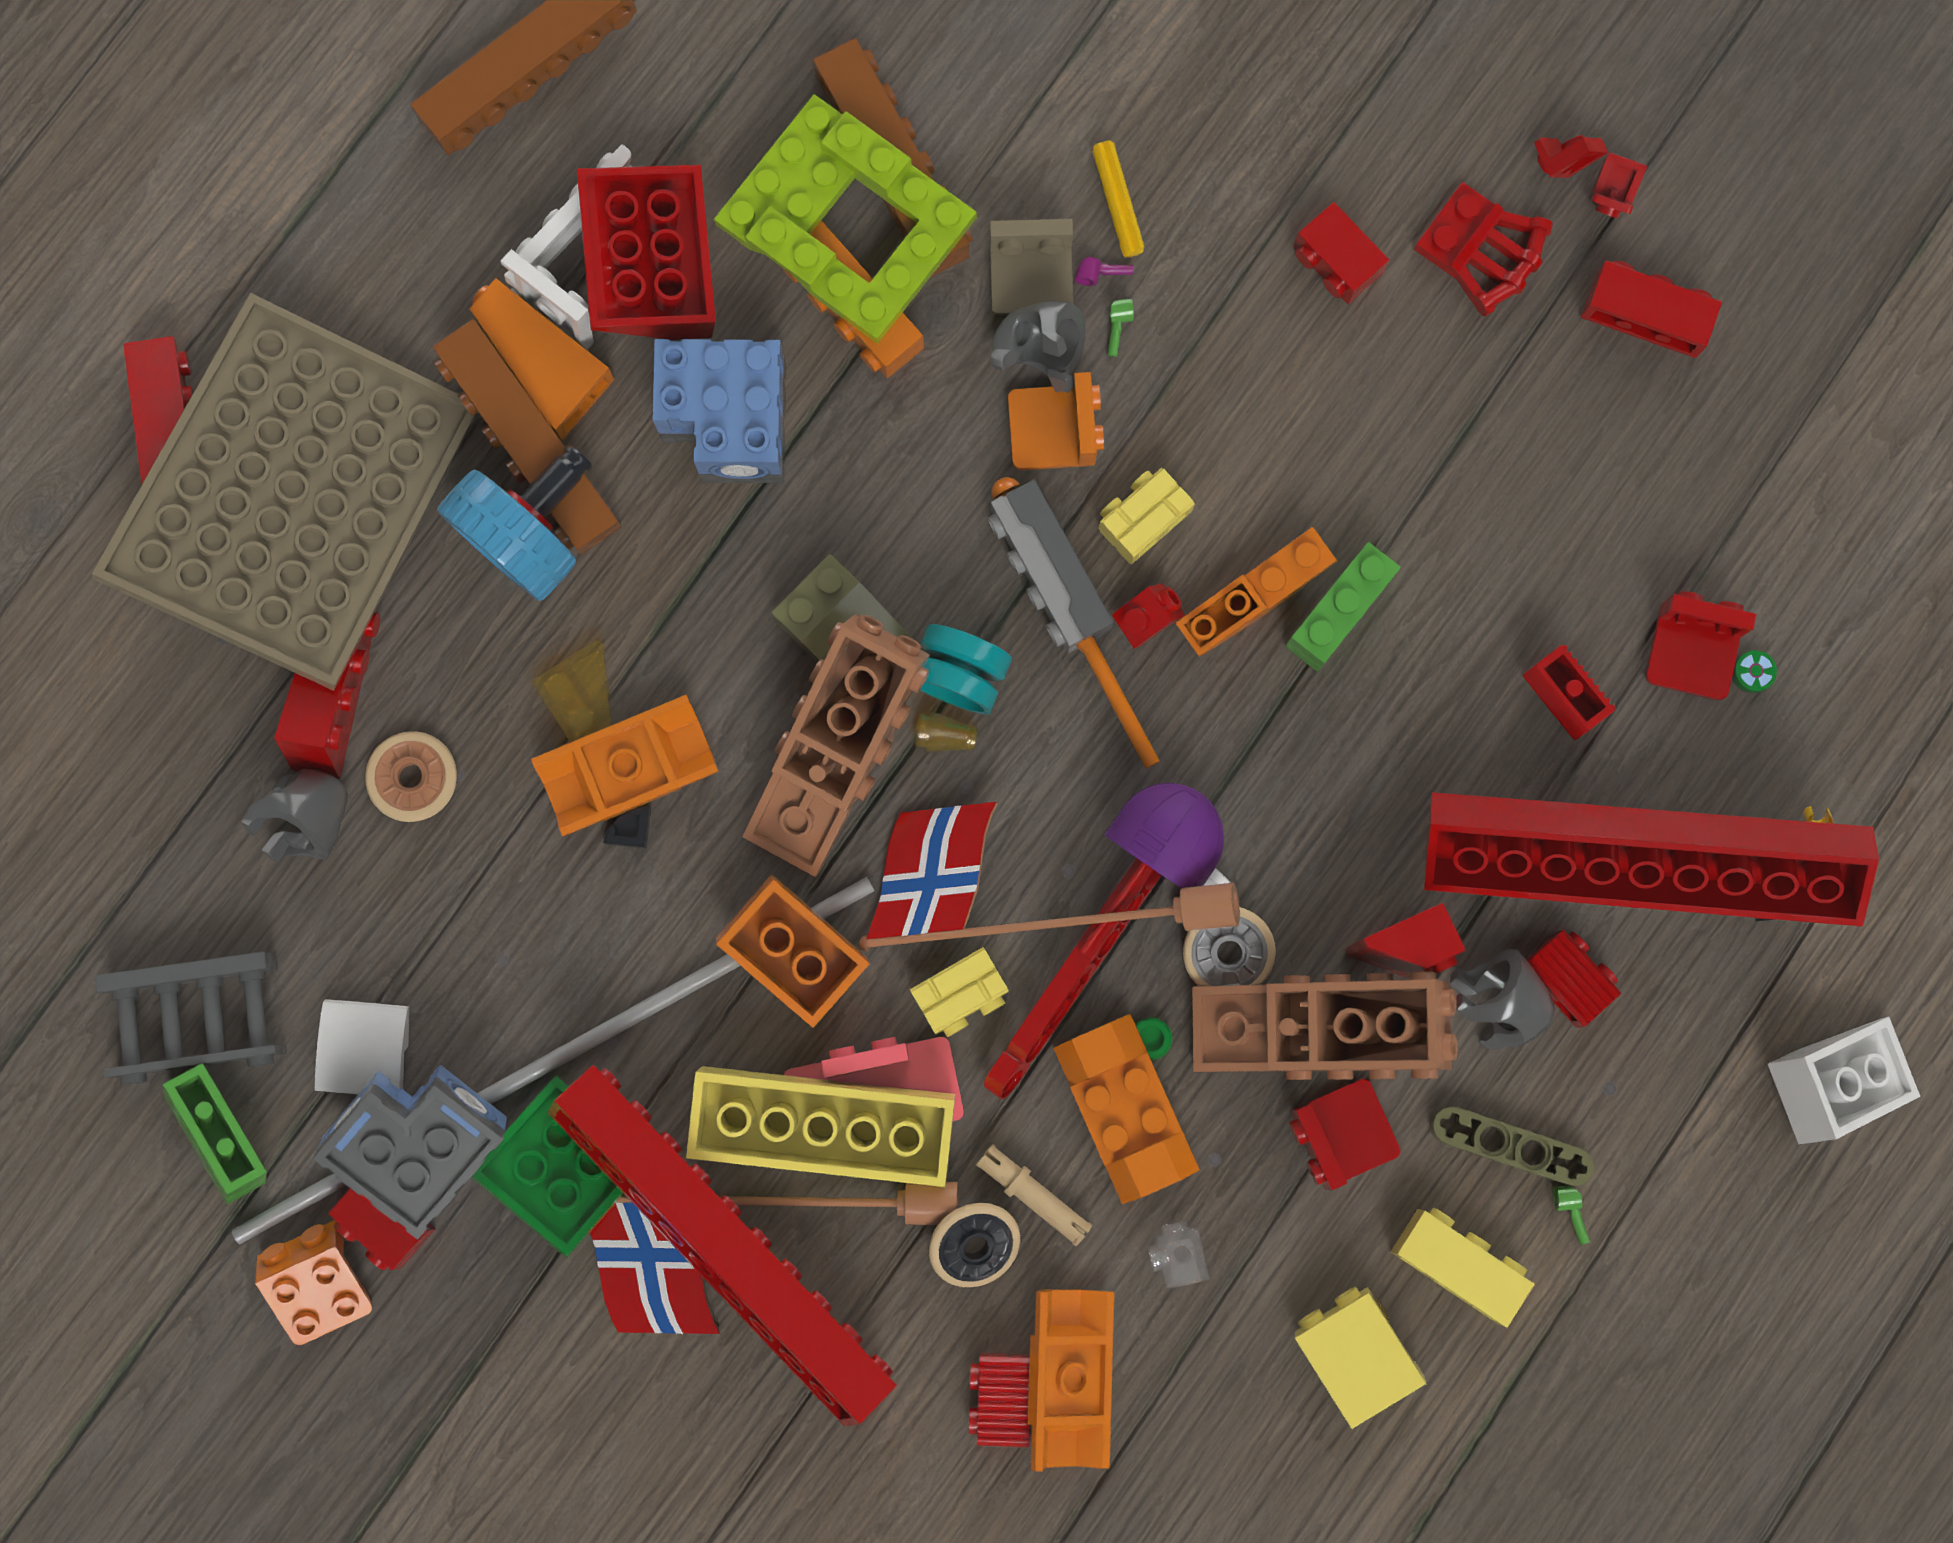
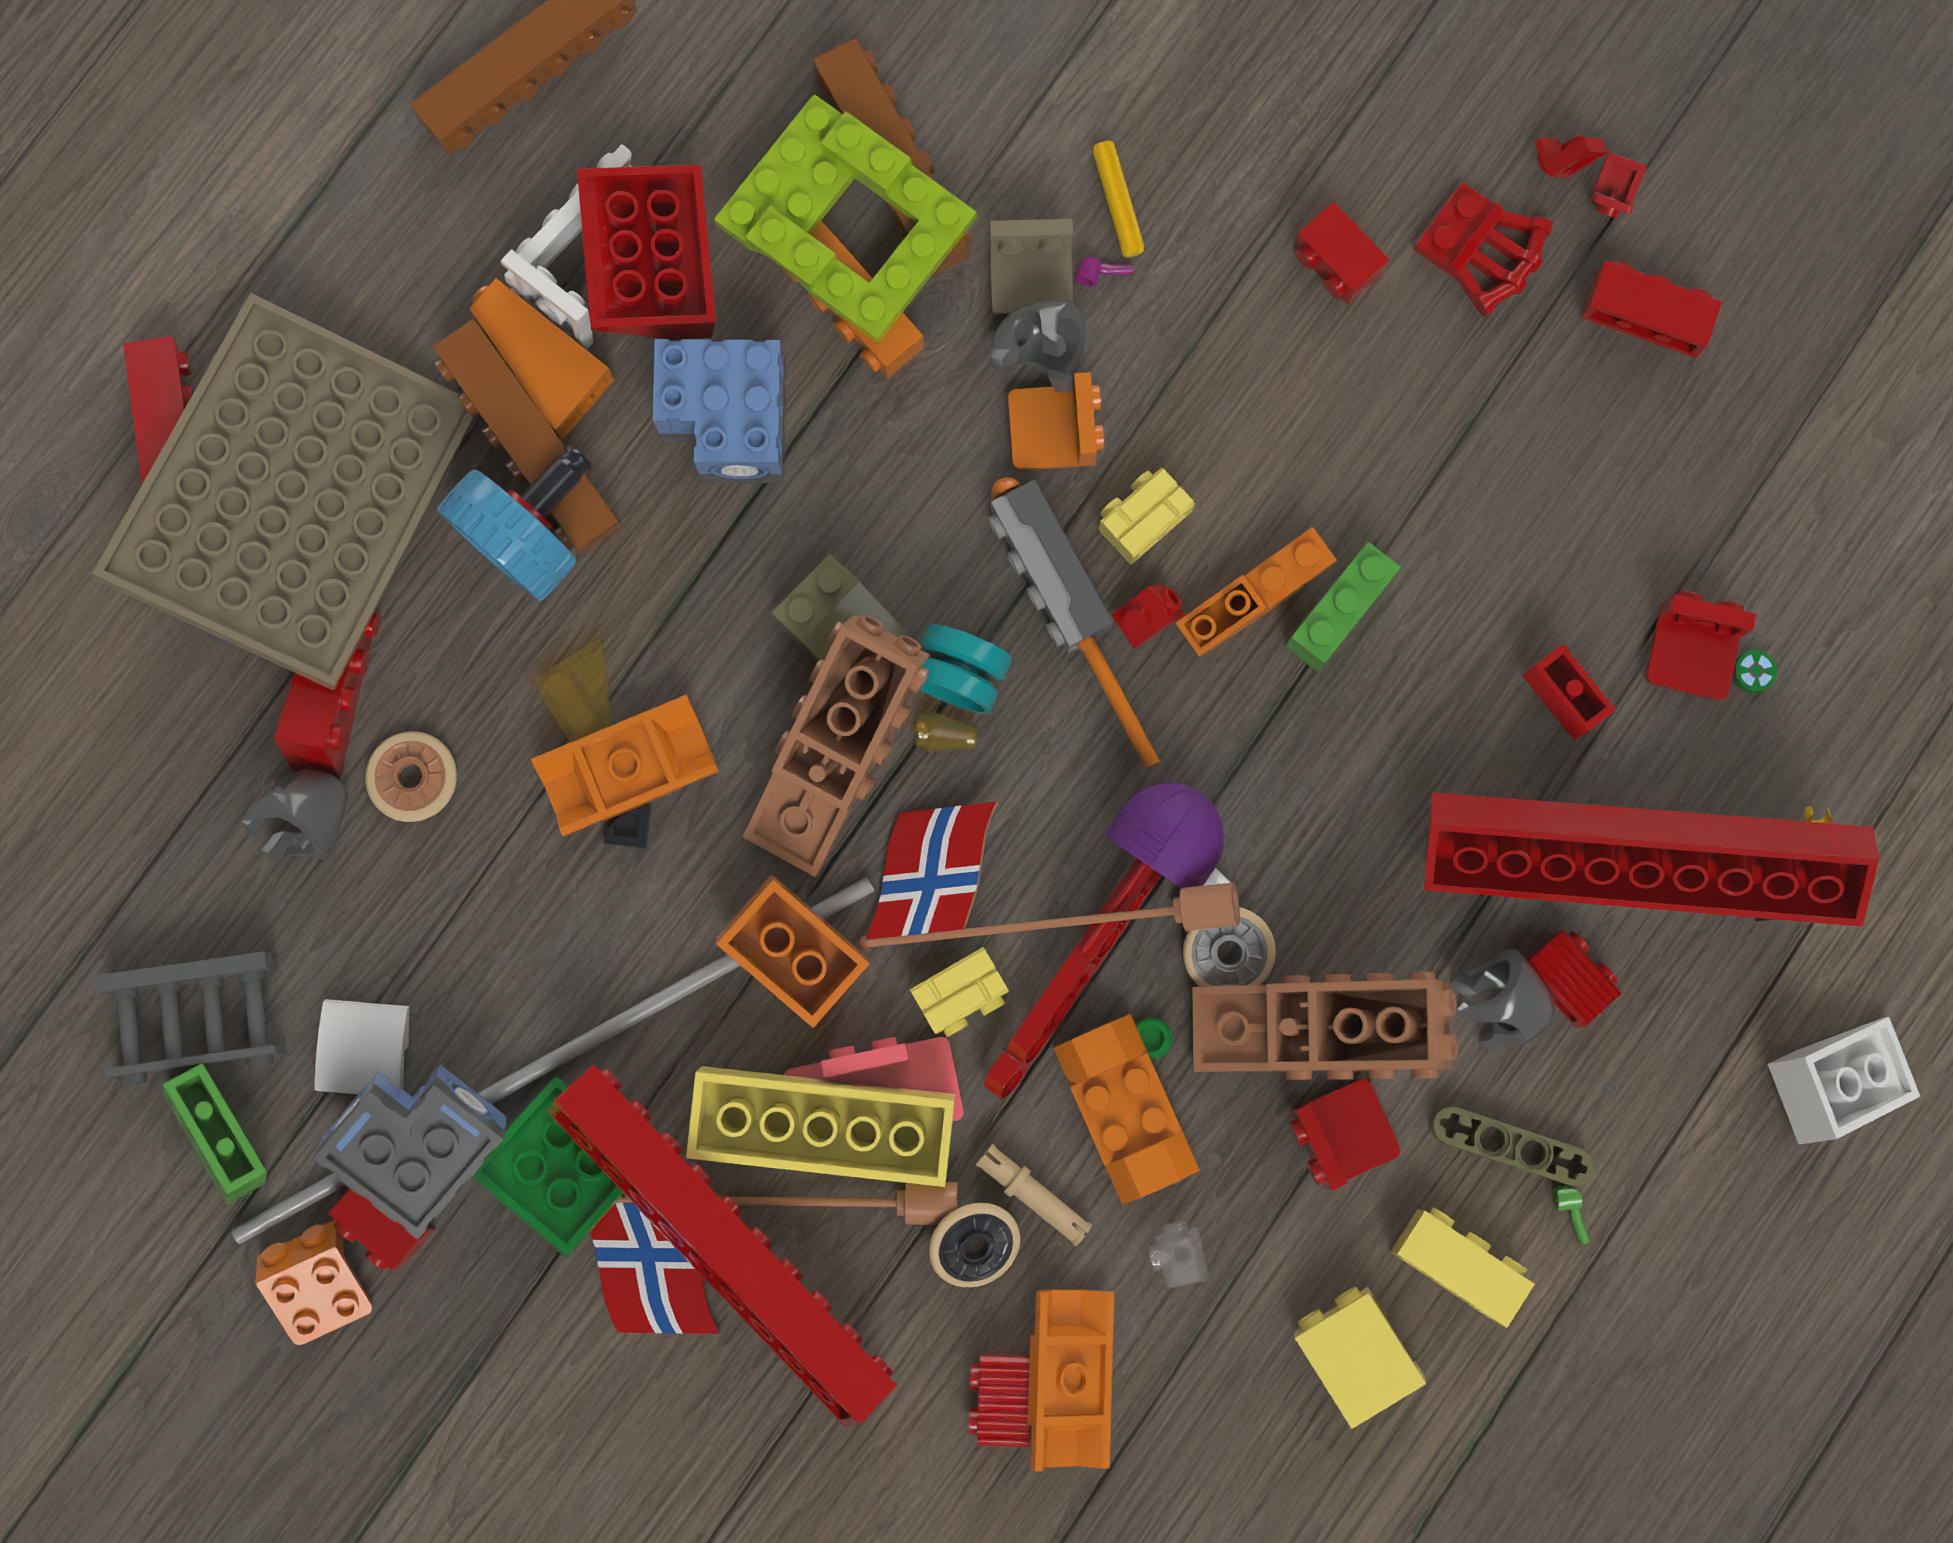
(1120, 312): bright green hand -> none
(1413, 945): red slope -> none

